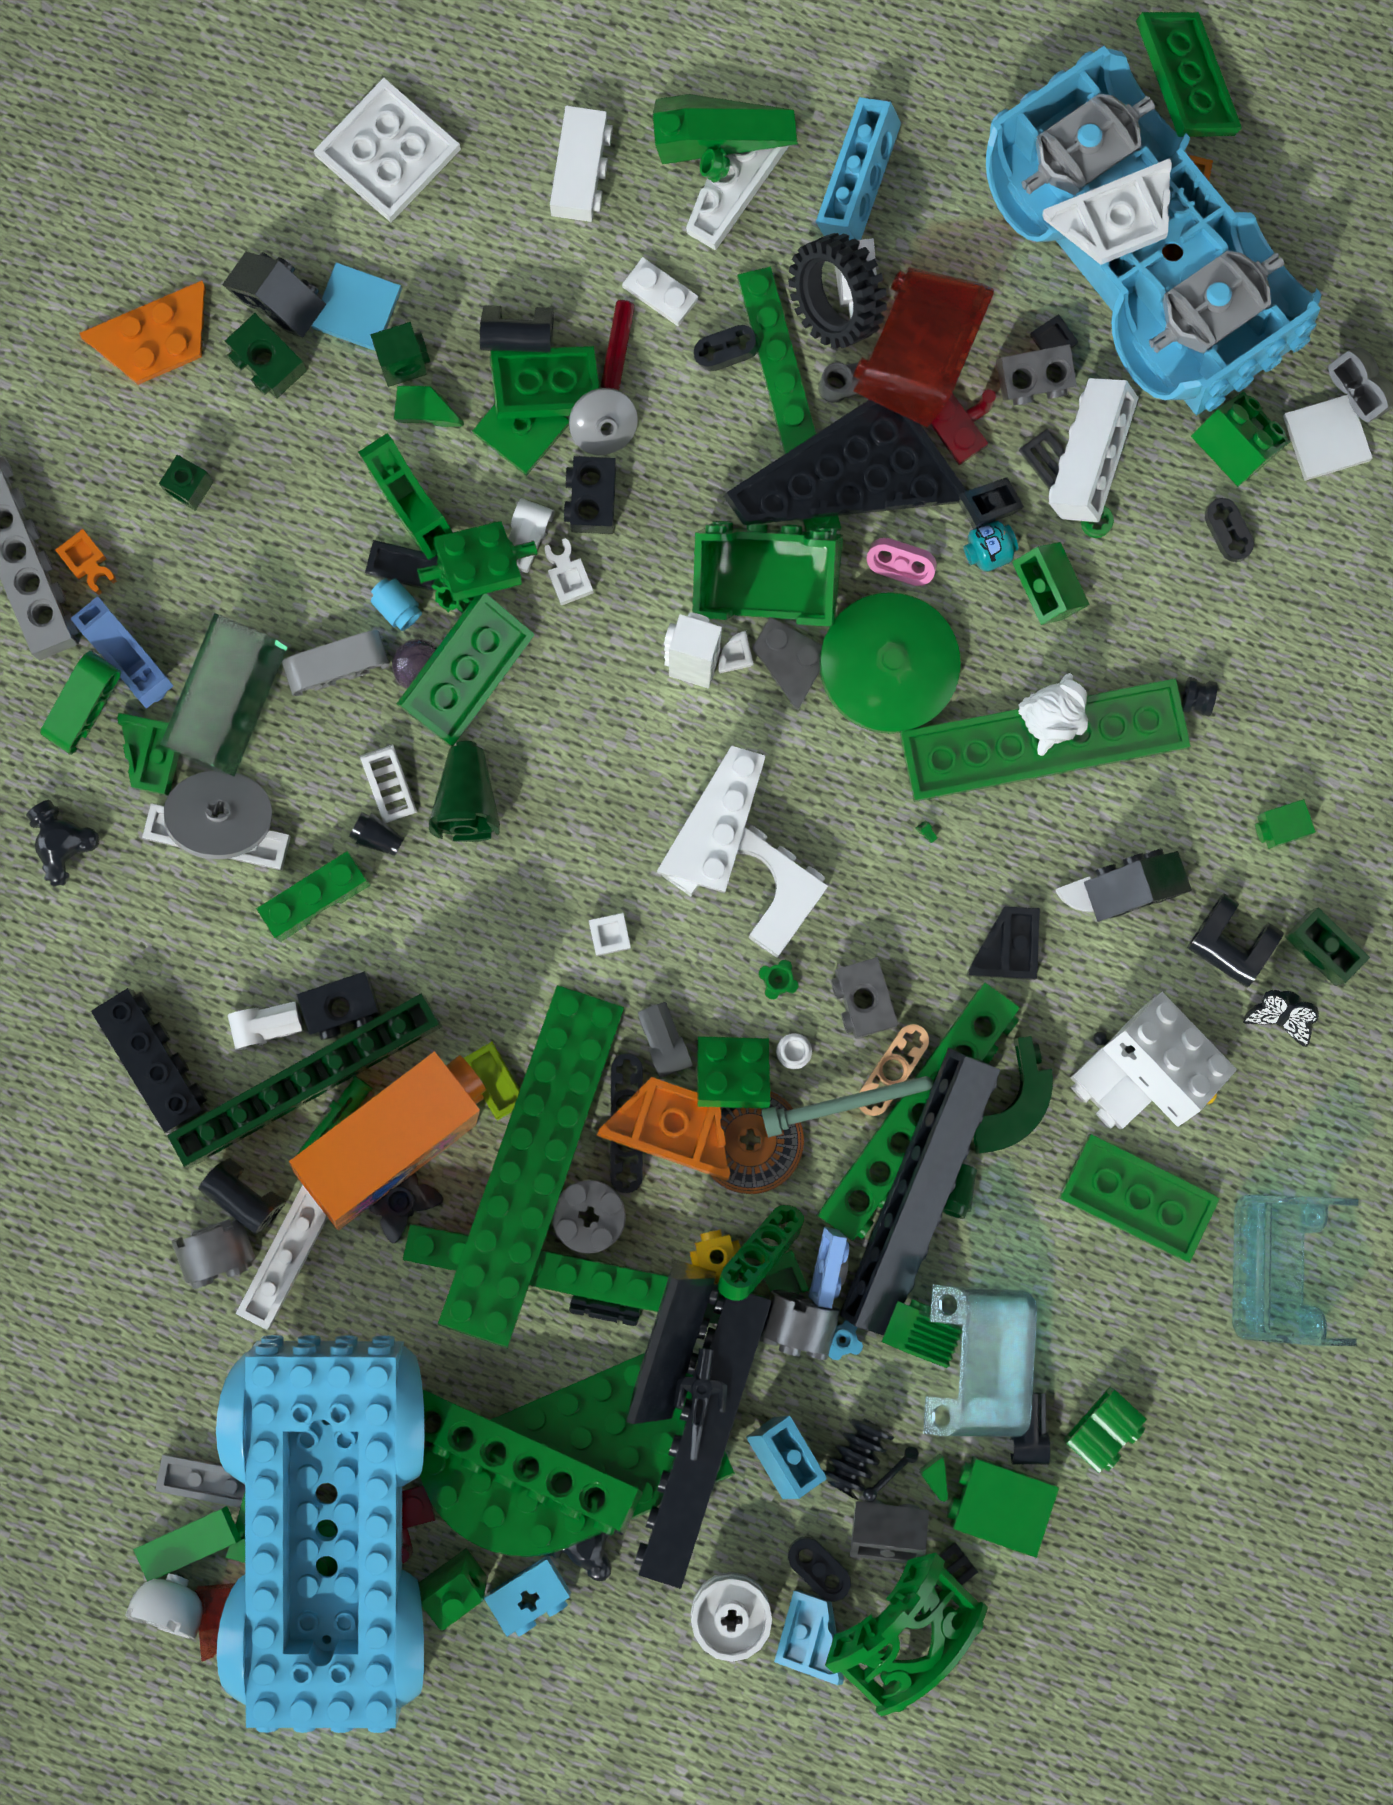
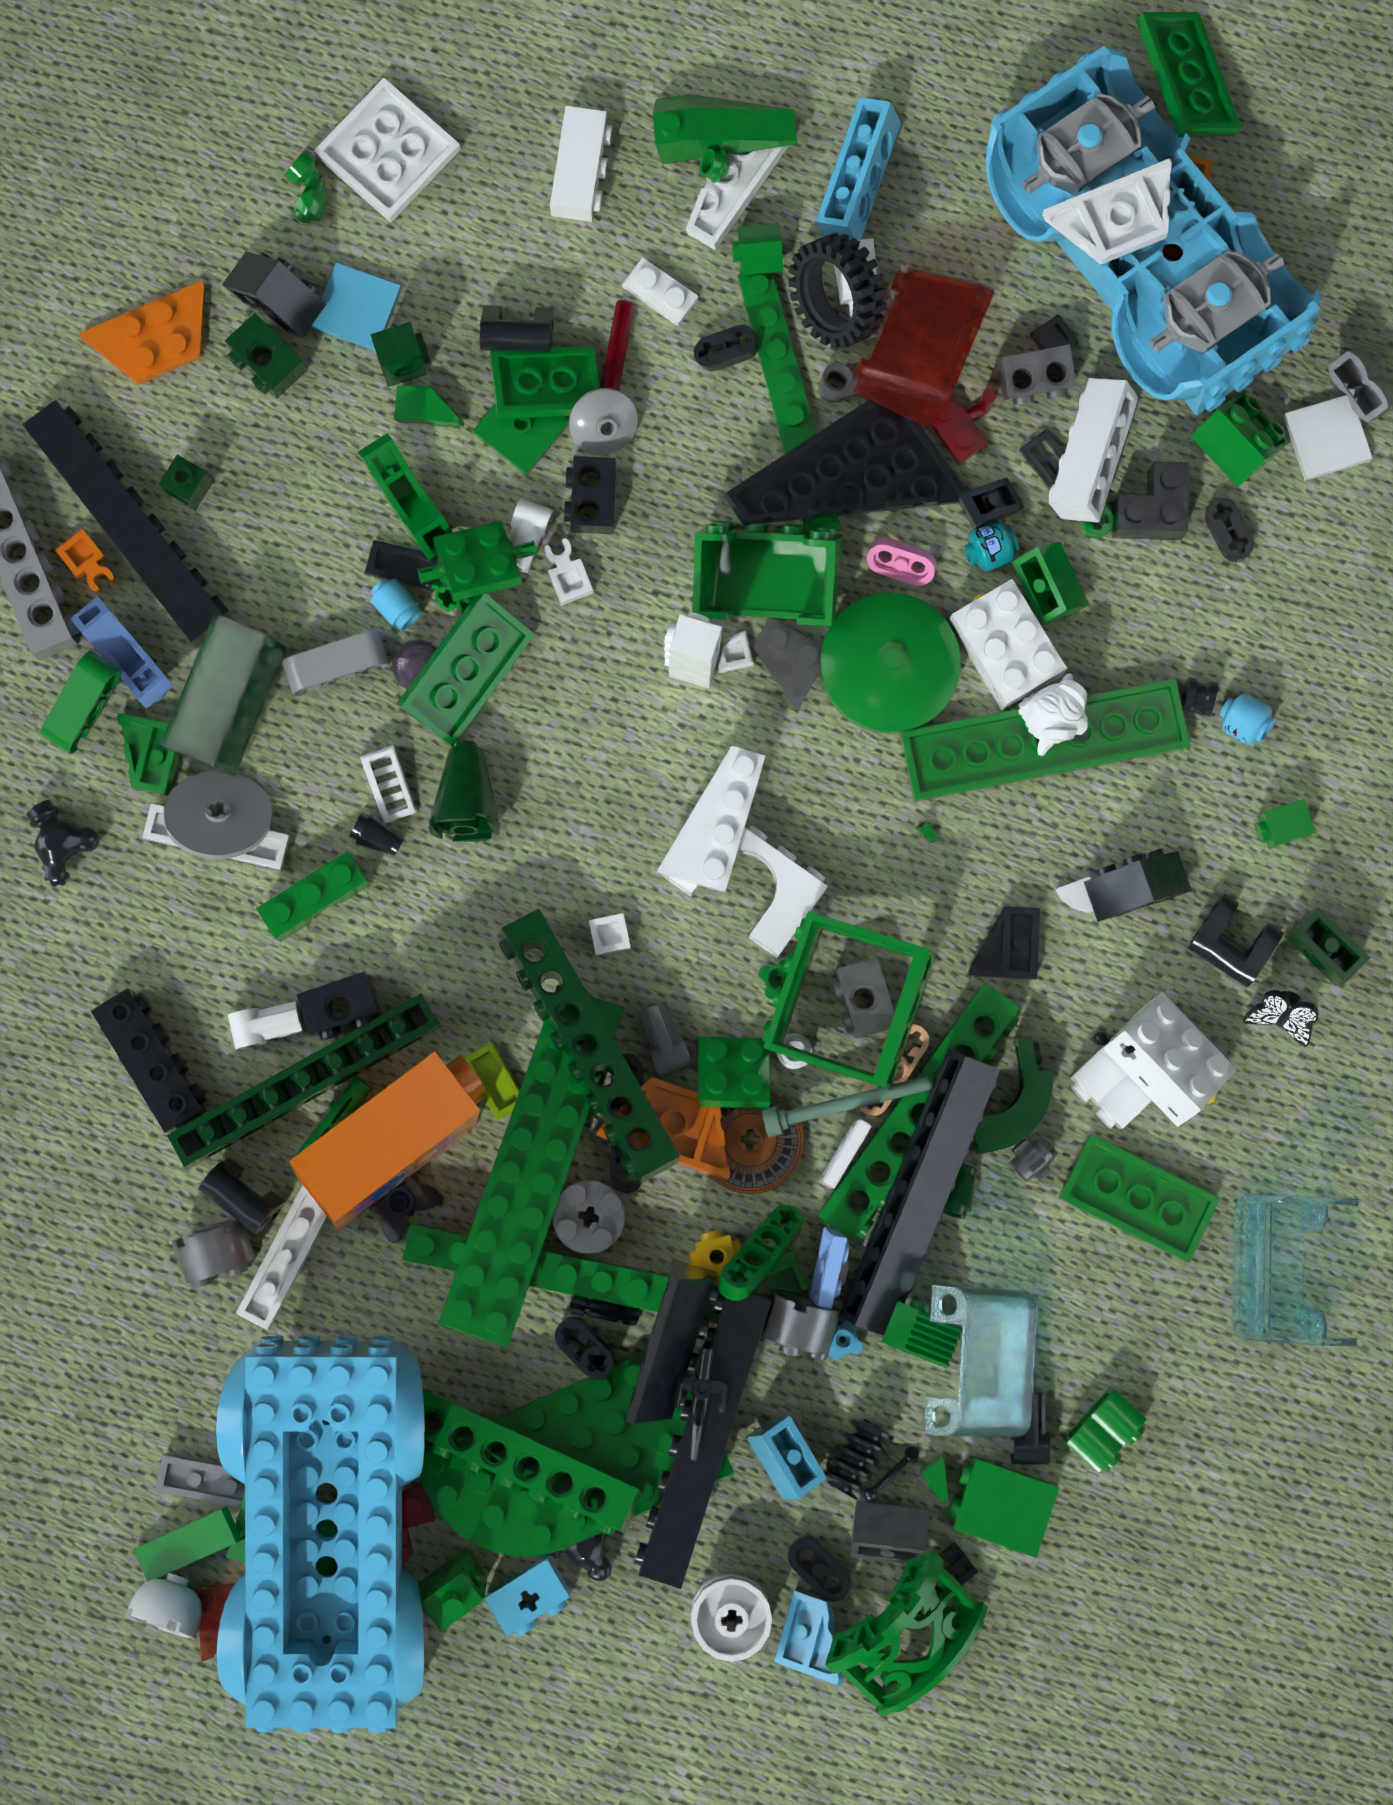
(124, 521): none -> black brick
(312, 200): none -> green arm
(534, 932): none -> dark green brick
(584, 1362): none -> black connector
(758, 249): none -> green brick
(796, 969): none -> green window
(844, 1153): none -> white tile
(1007, 644): none -> white piece
(1031, 1160): none -> flat silver gear
(1160, 513): none -> black brick
(1247, 719): none -> medium azure head

